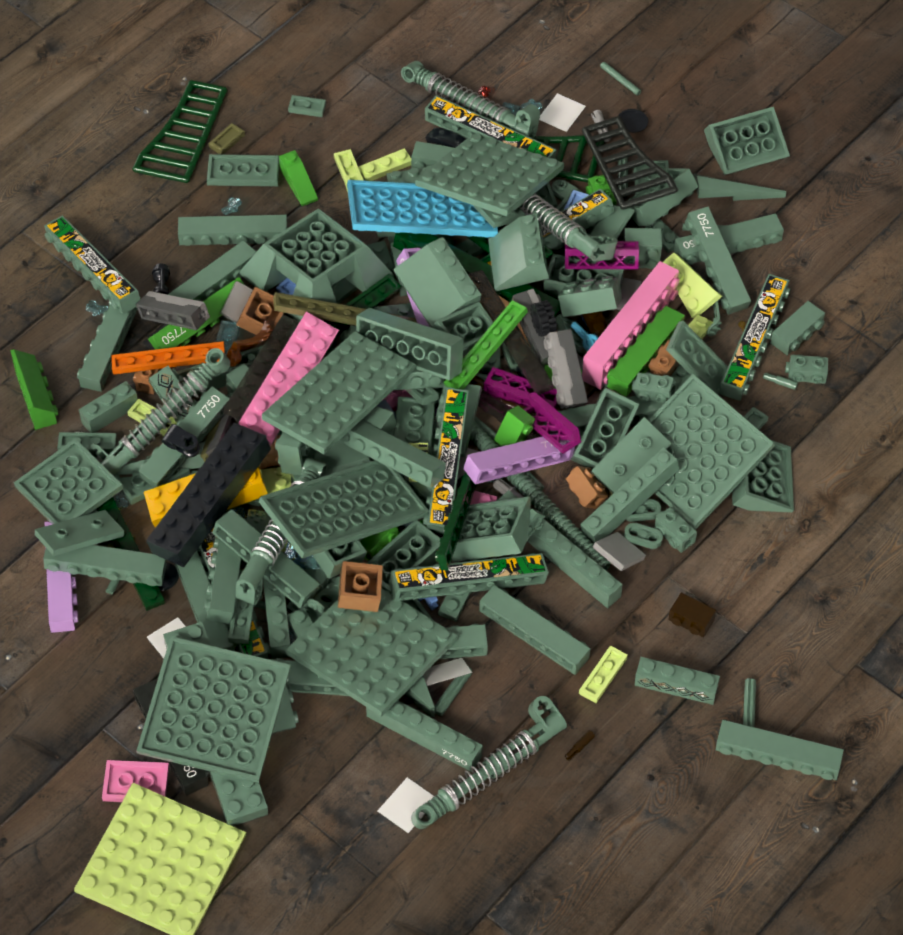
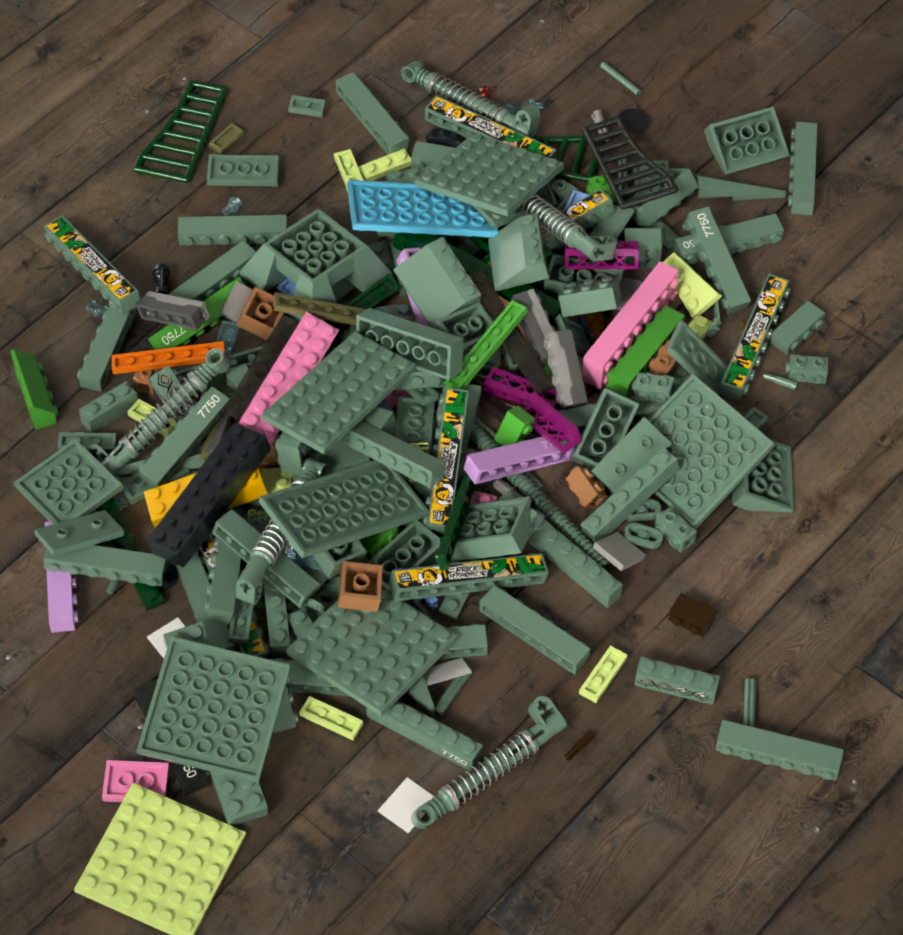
(179, 439): black piece -> none
(242, 345): reddish brown plant -> none
(297, 178): bright green slope -> none
(331, 718): none -> yellowish green plate
(371, 113): none -> sand green brick
(543, 318): black tyre -> none
(561, 112): white sticker -> none
(588, 339): medium azure plate -> none
(803, 168): none -> sand green brick

